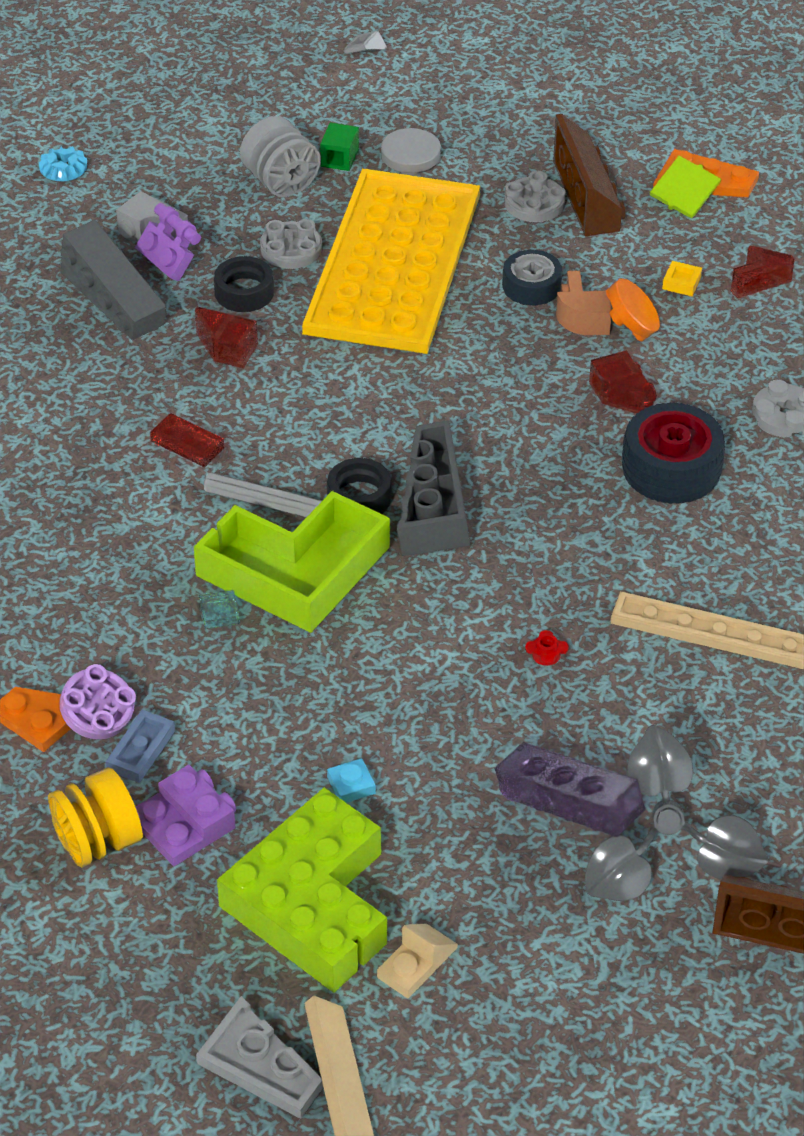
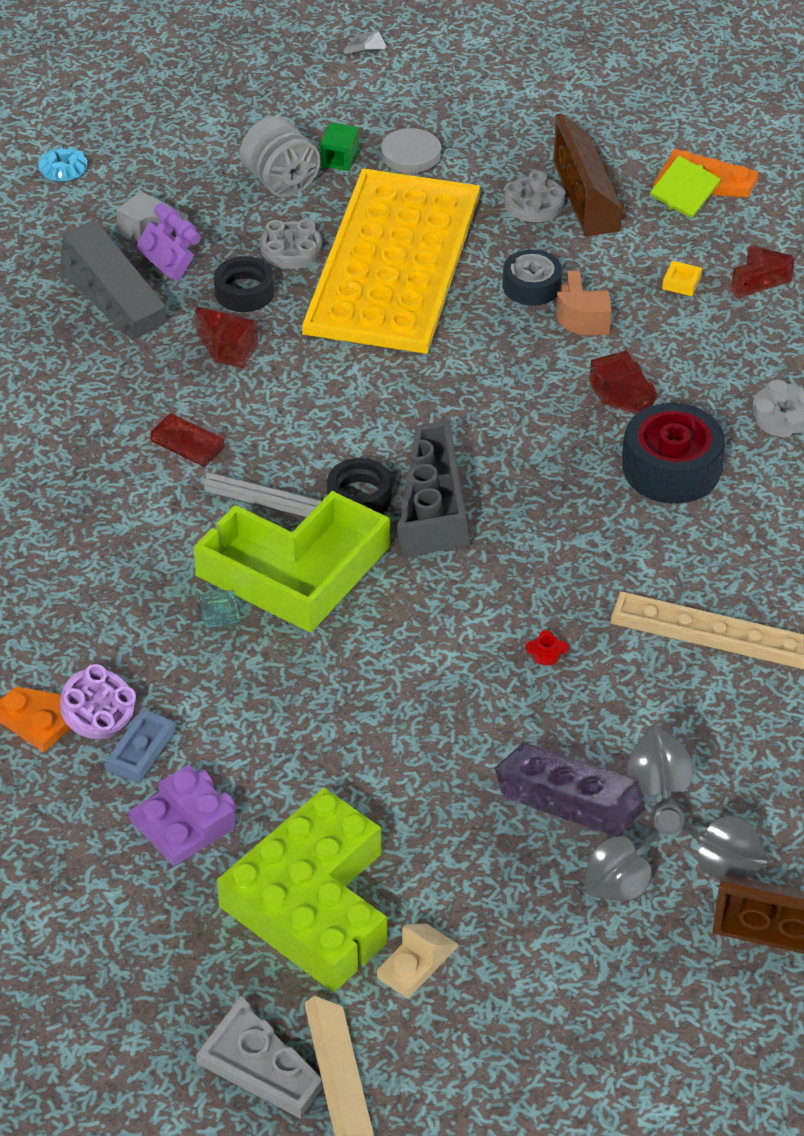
(101, 814): yellow wheel -> none
(351, 780): medium azure plate -> none
(633, 309): orange tile -> none

